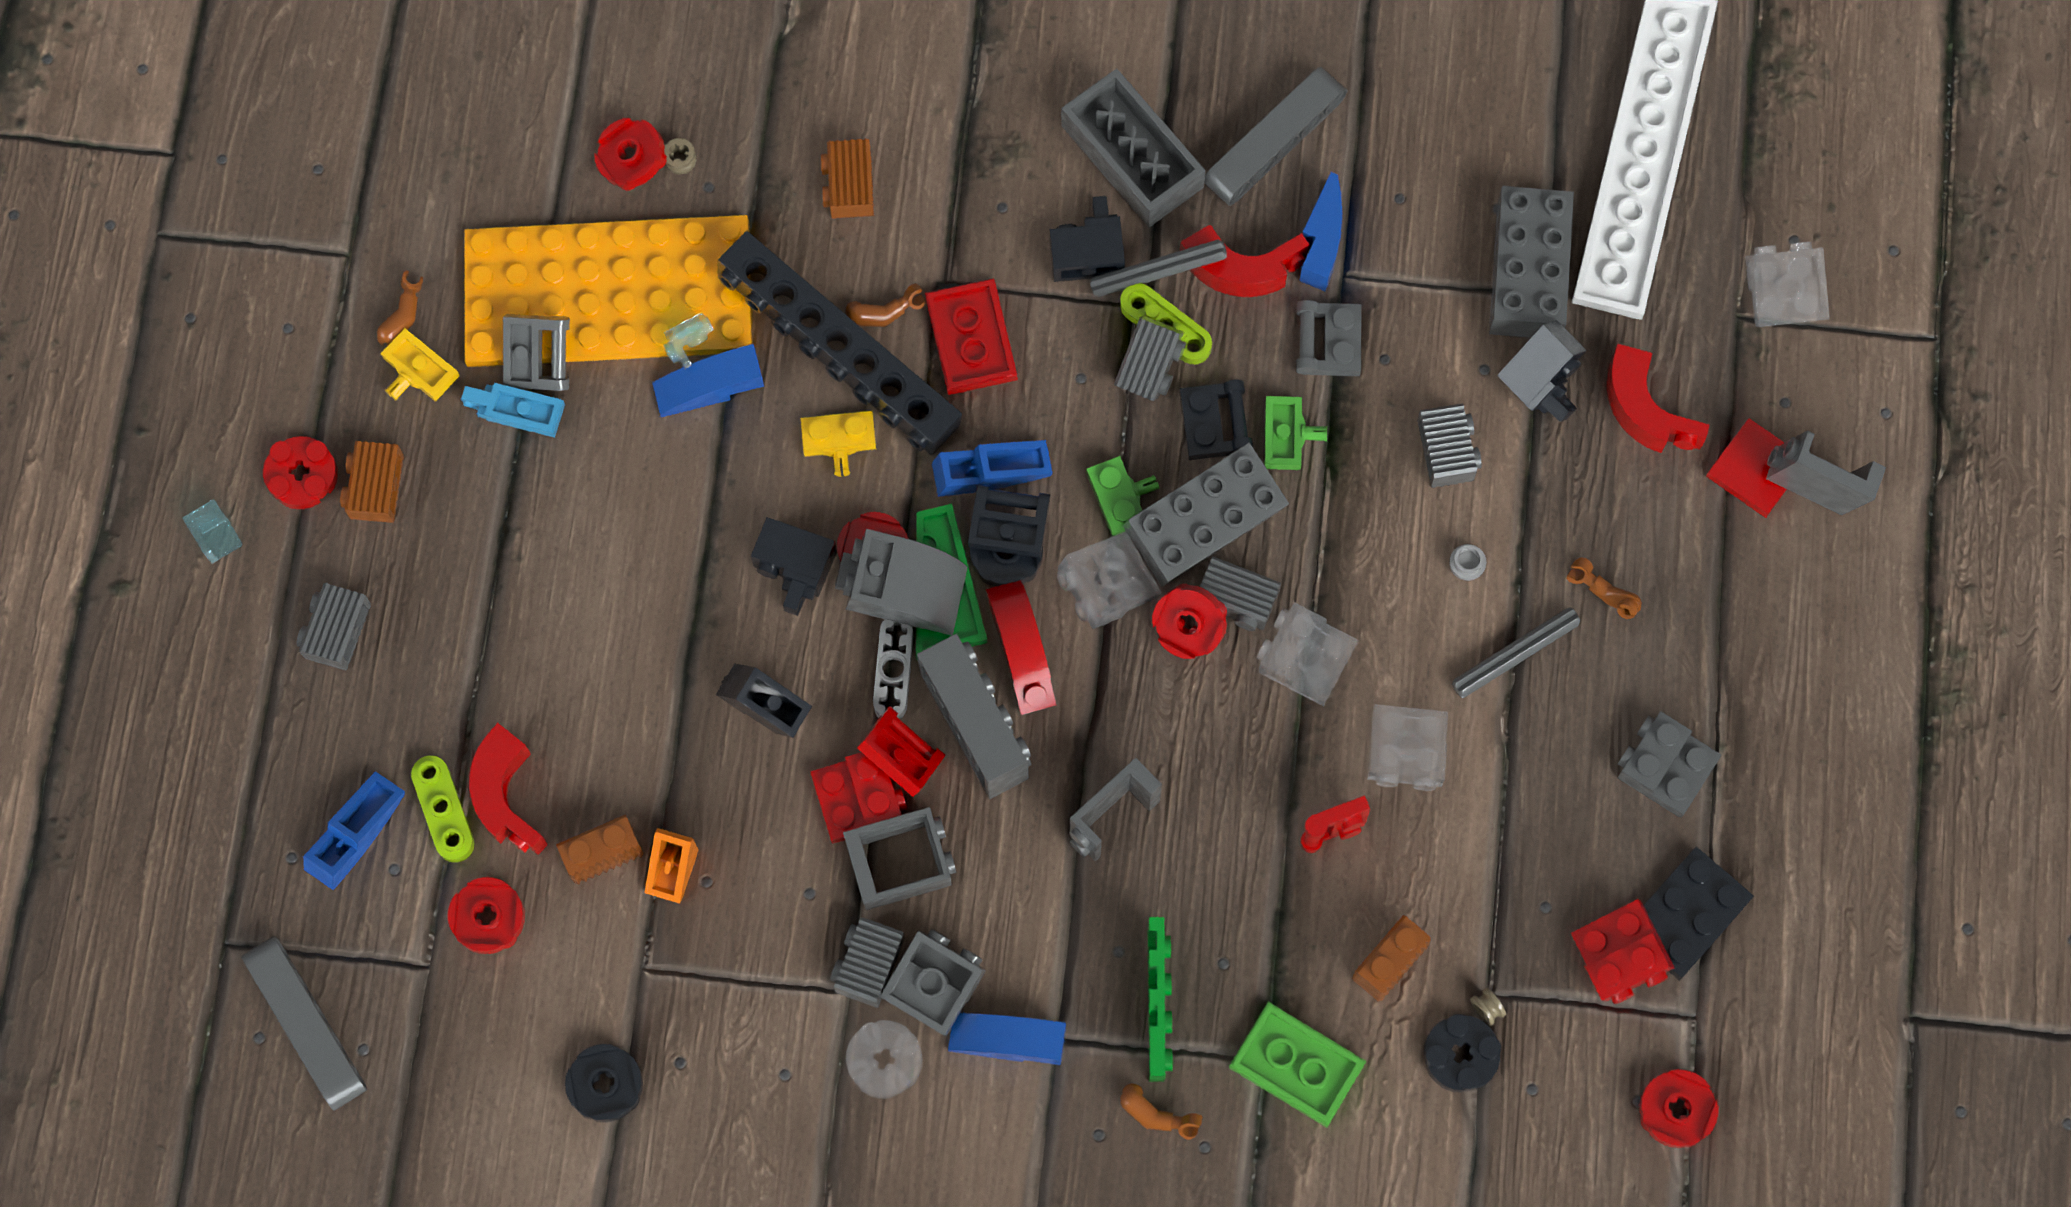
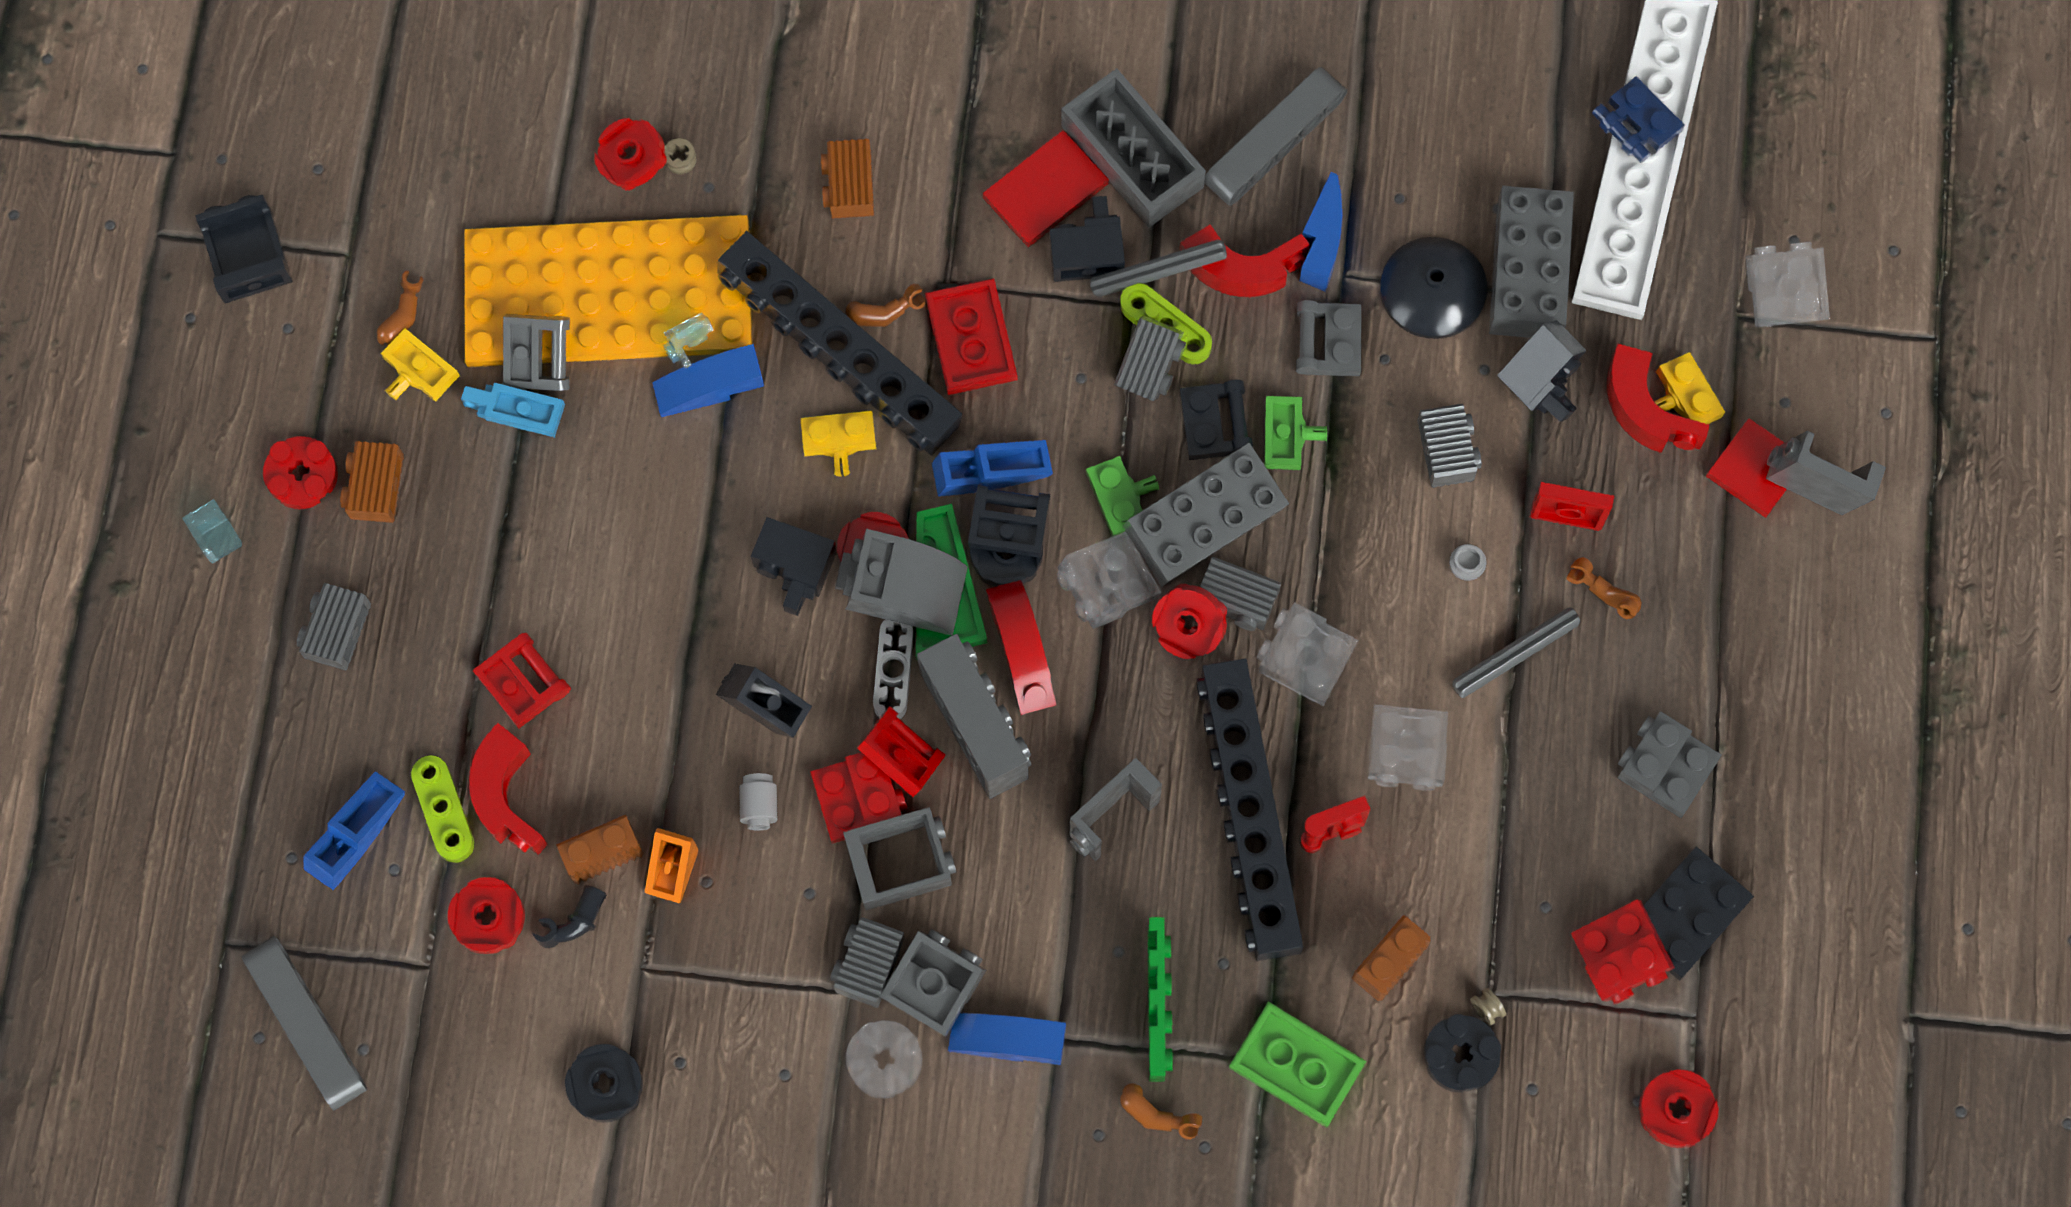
(244, 248): none -> black panel
(512, 688): none -> red plate
(578, 923): none -> black piece
(758, 801): none -> light grey brick
(1045, 188): none -> red tile
(1234, 680): none -> black brick
(1428, 306): none -> black dish
(1571, 506): none -> red plate
(1644, 113): none -> dark blue plate
(1688, 391): none -> yellow plate

